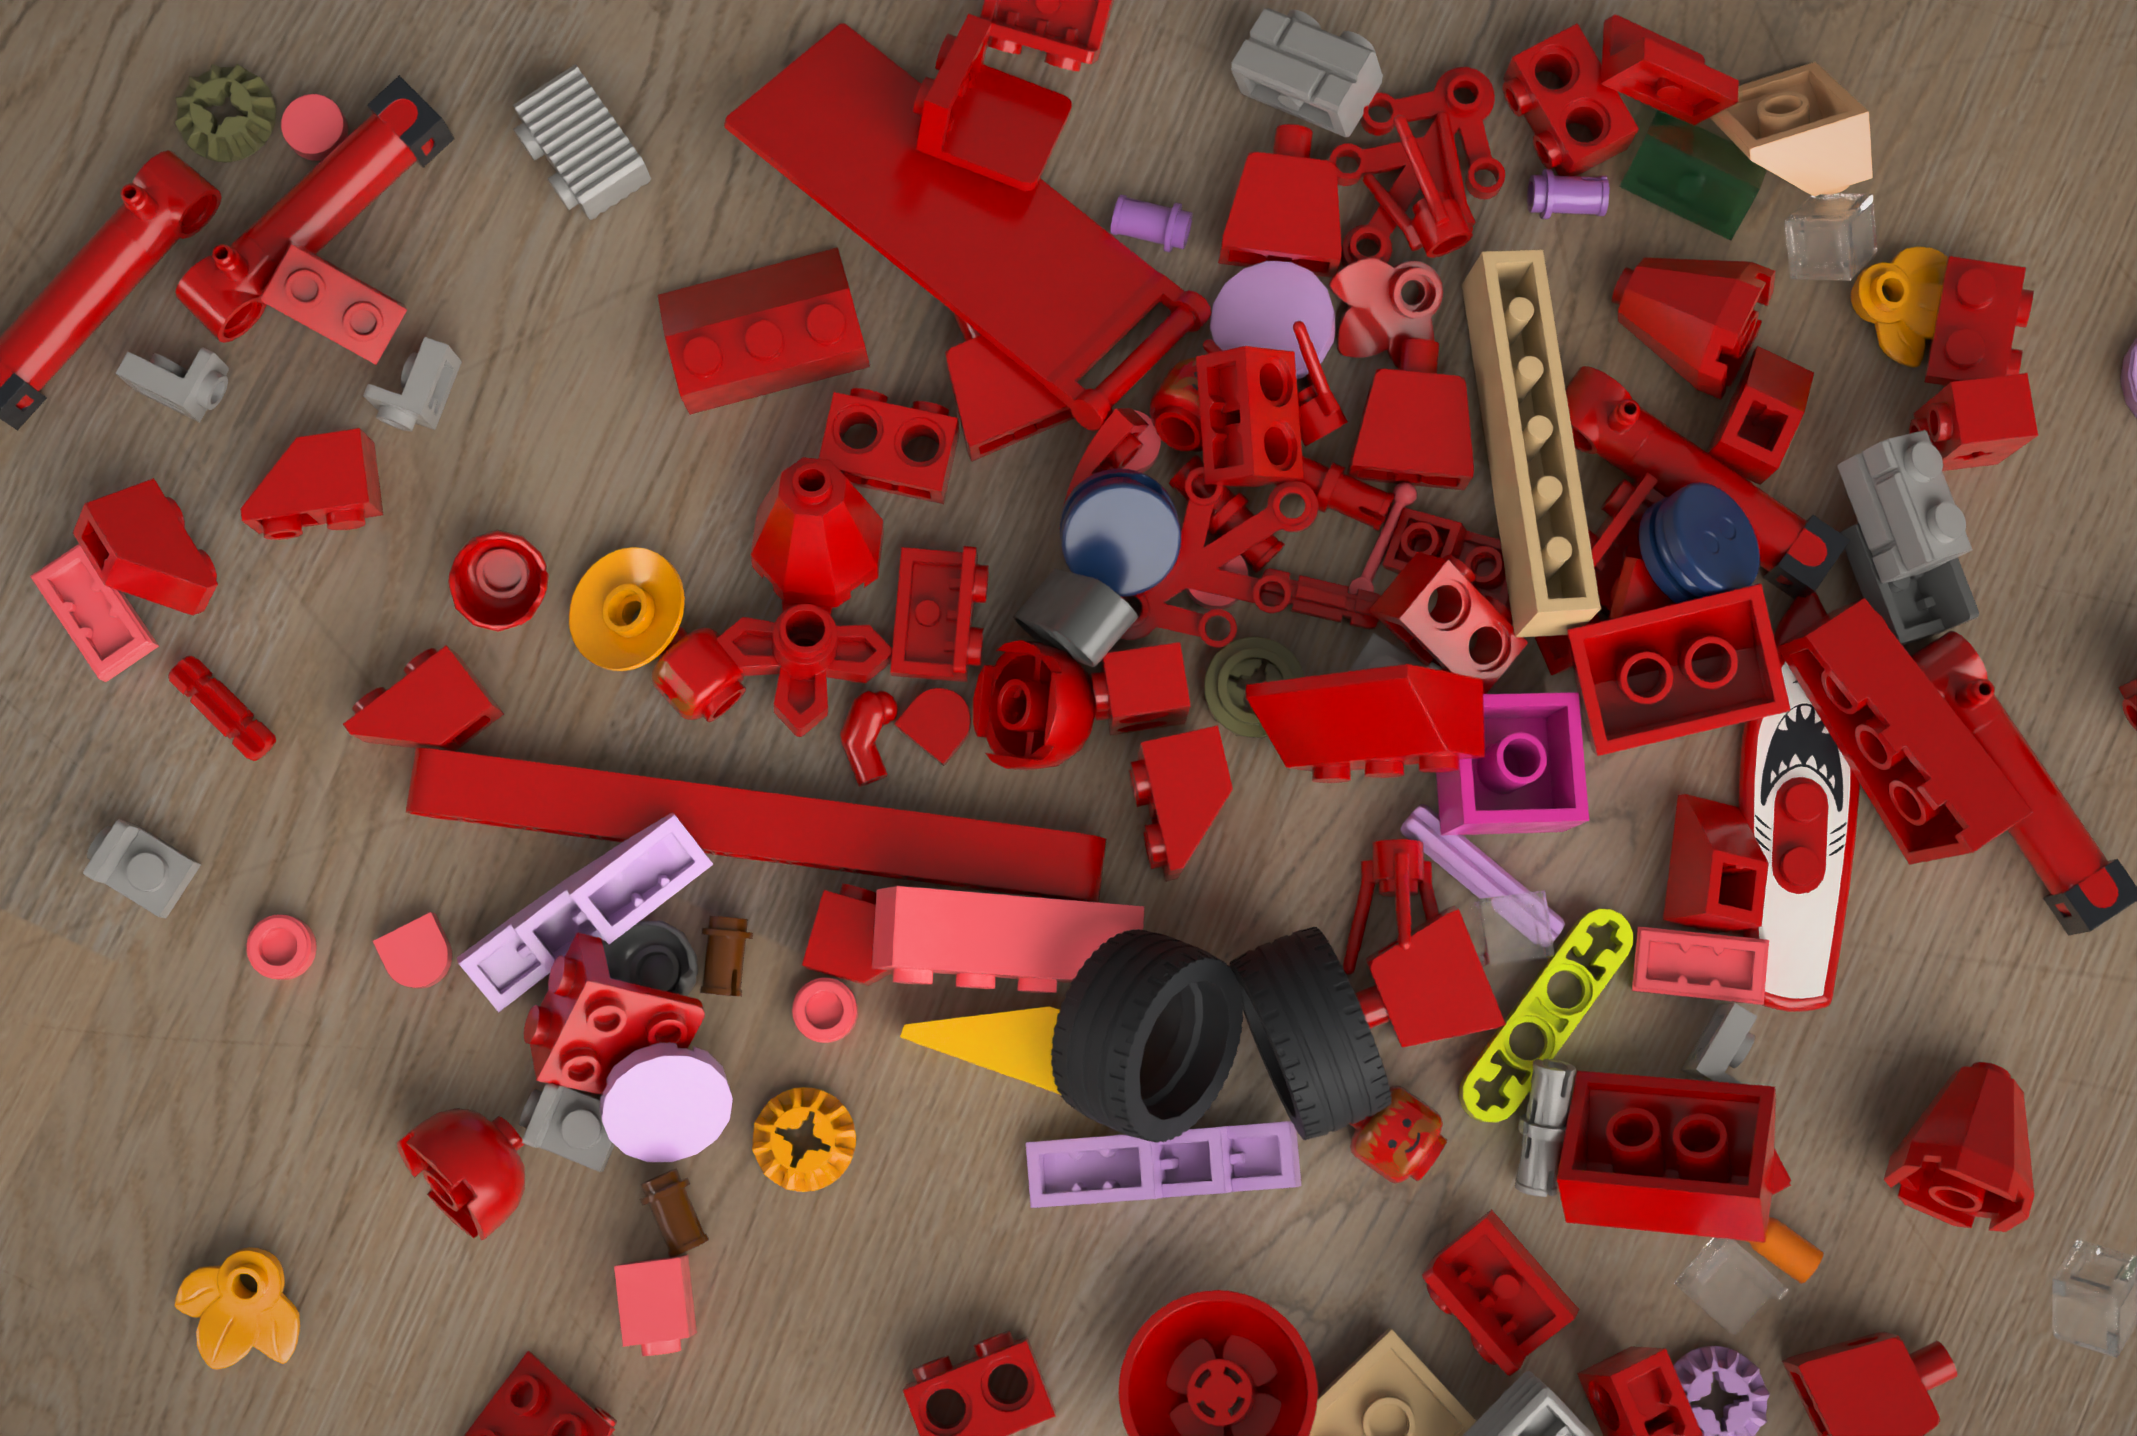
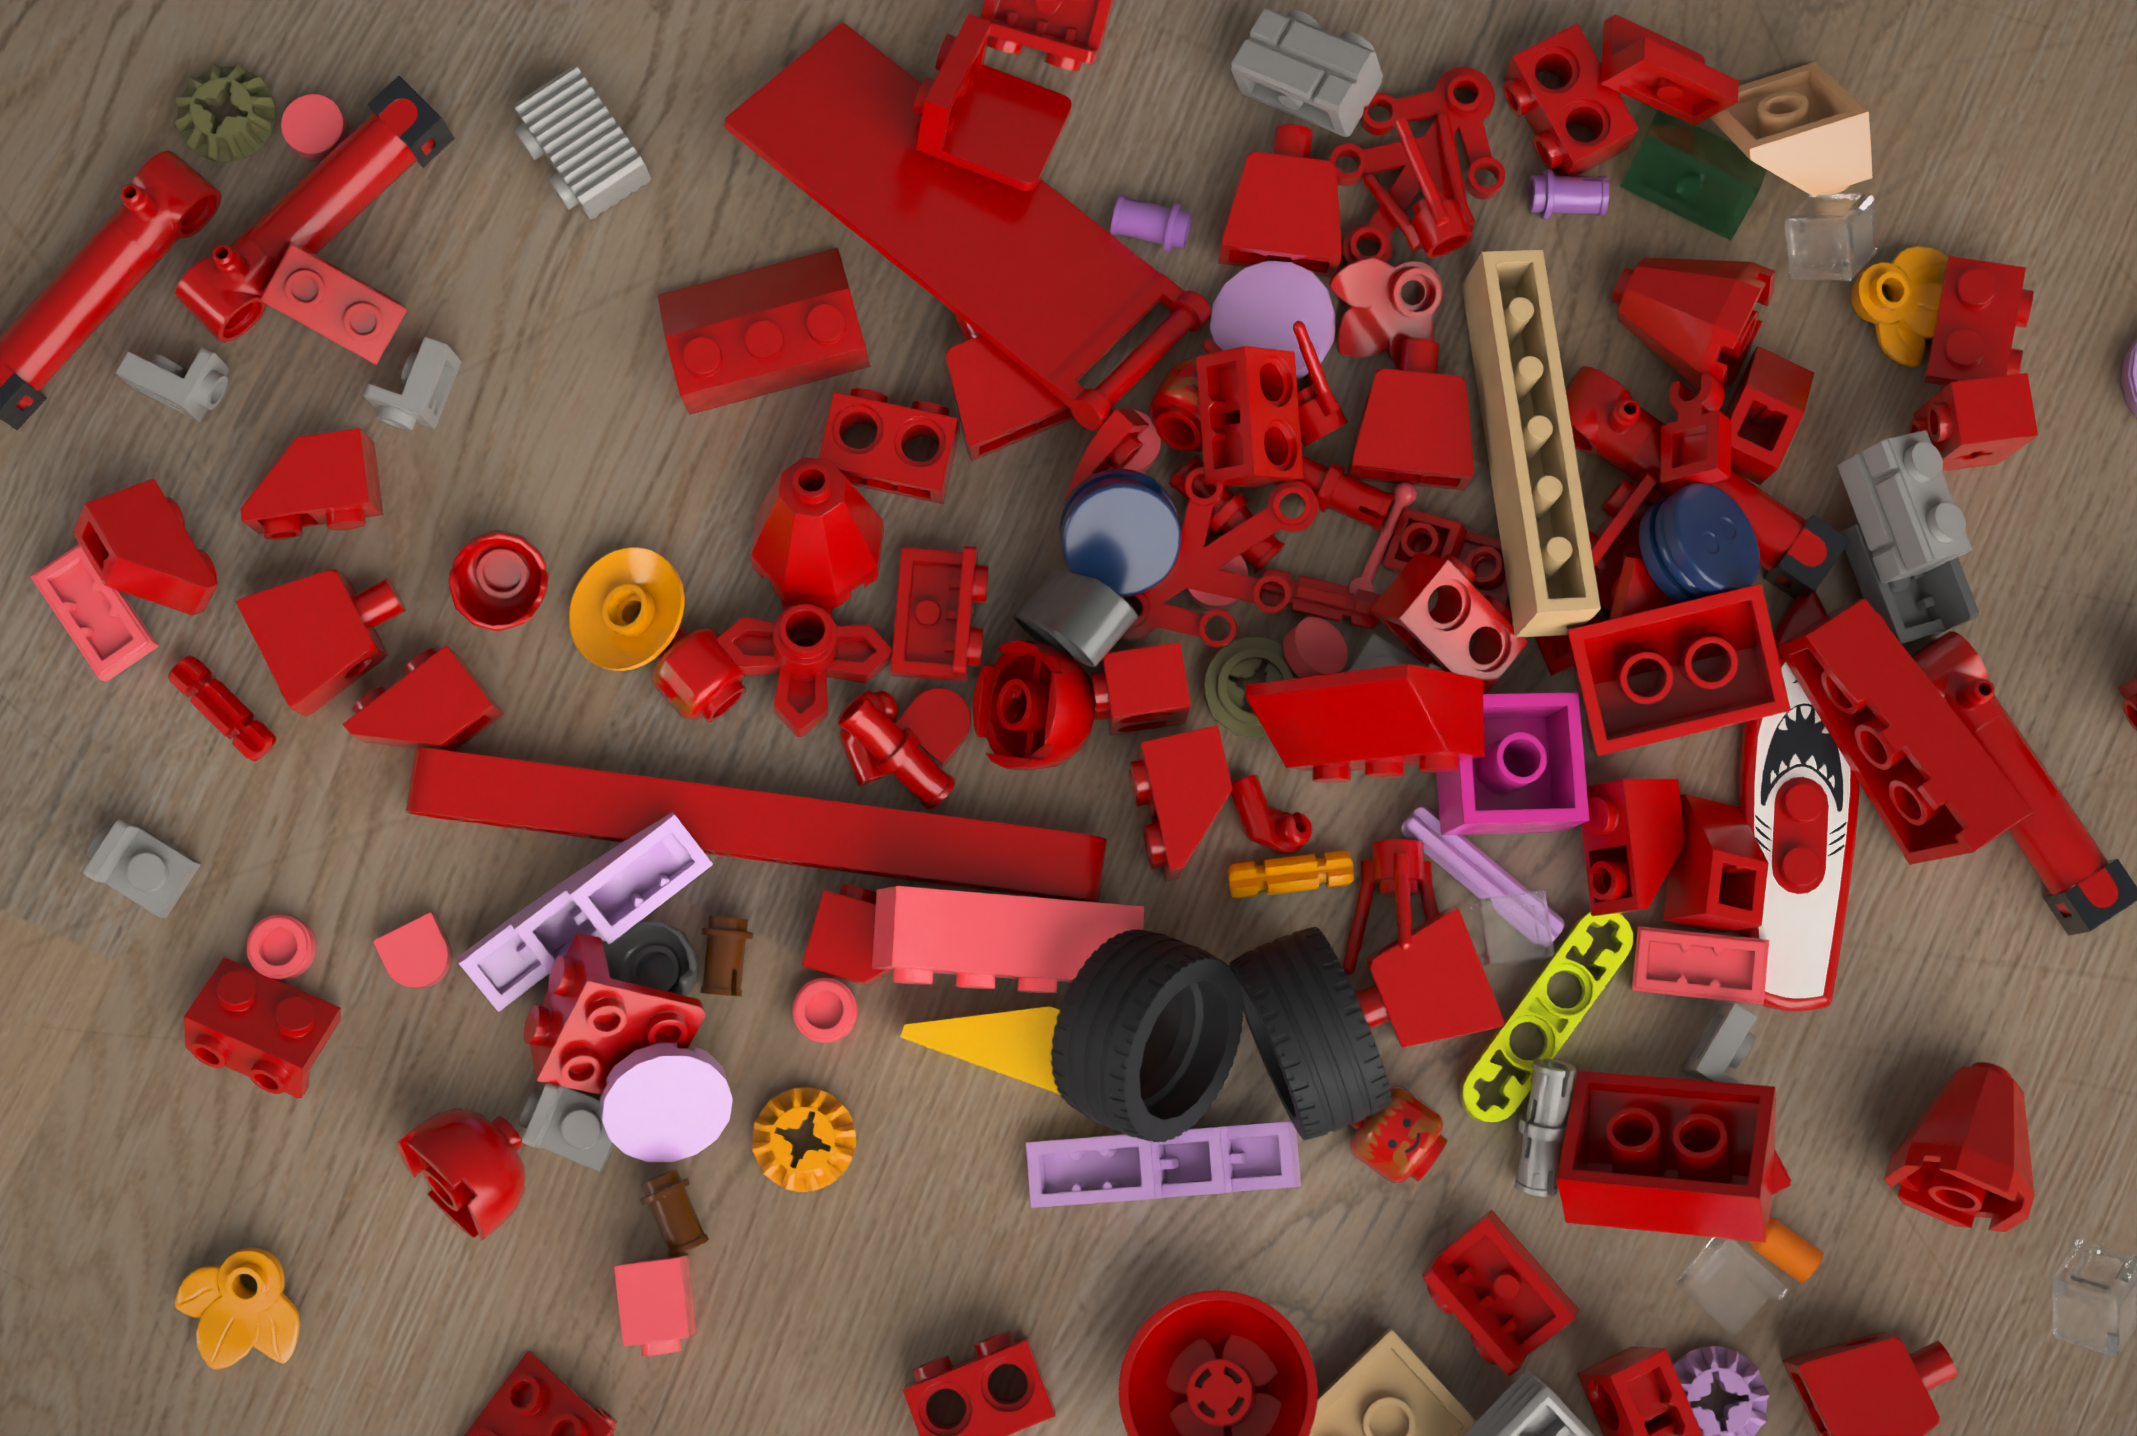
(259, 1028): none -> red bracket
(319, 634): none -> red torso
(896, 751): none -> red pin
(1267, 824): none -> red arm
(1290, 874): none -> light orange axle
(1315, 648): none -> coral tile
(1630, 842): none -> red slope
(1700, 441): none -> red plate

